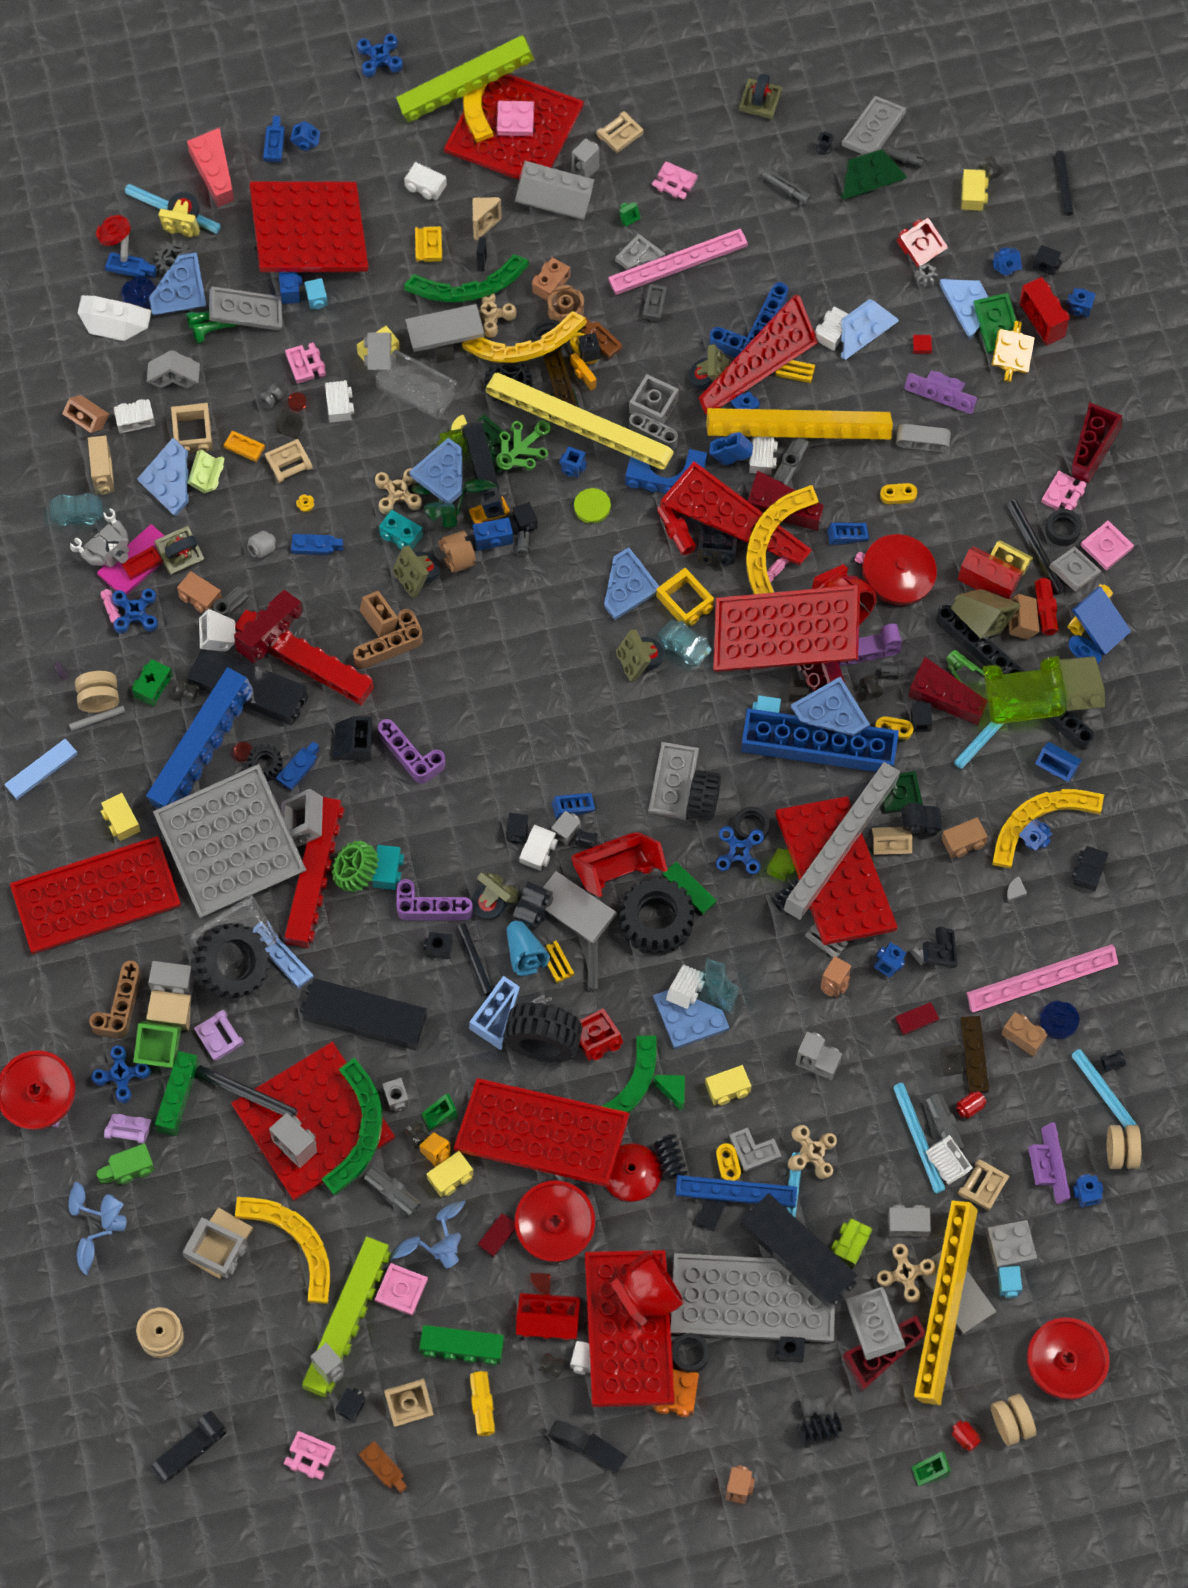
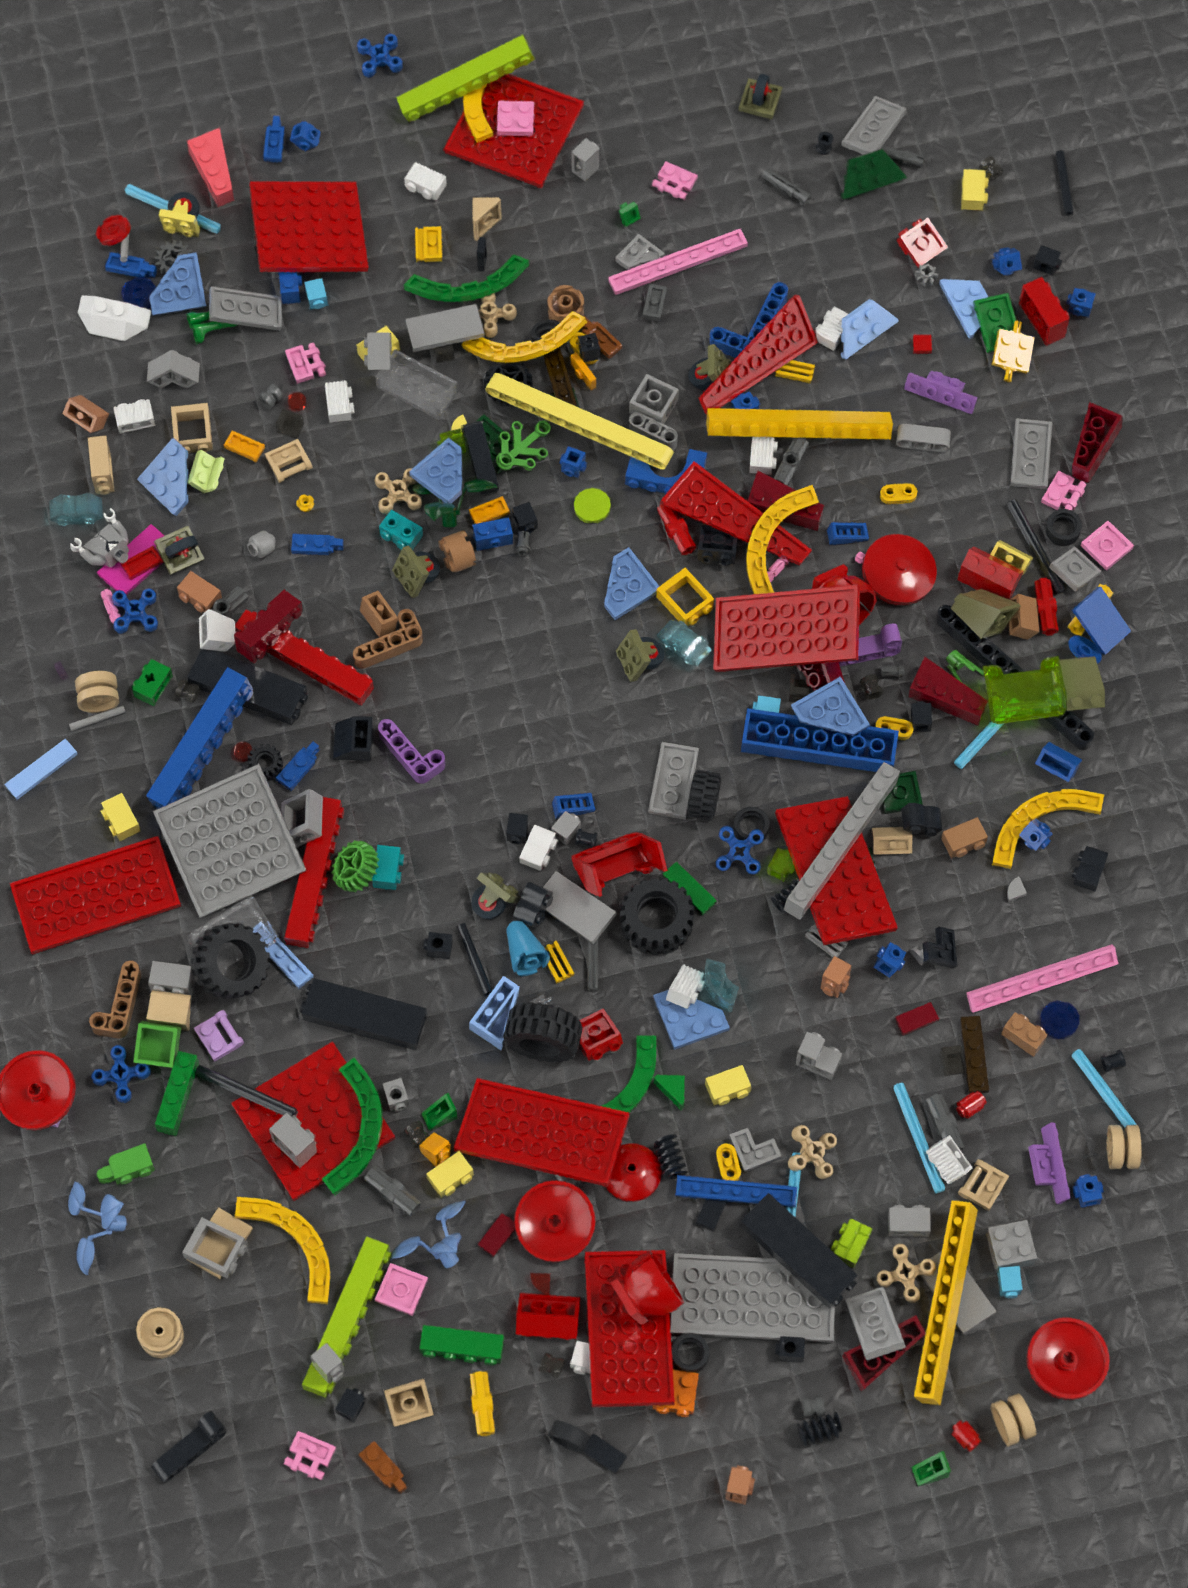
(128, 1128): lavender plate -> none
(433, 903): medium lavender beam -> none
(492, 502): black brick -> none
(552, 275): nougat brick -> none
(554, 190): light grey slope -> none
(622, 136): tan plate -> none
(731, 448): blue brick -> none
(1031, 454): none -> light grey tile

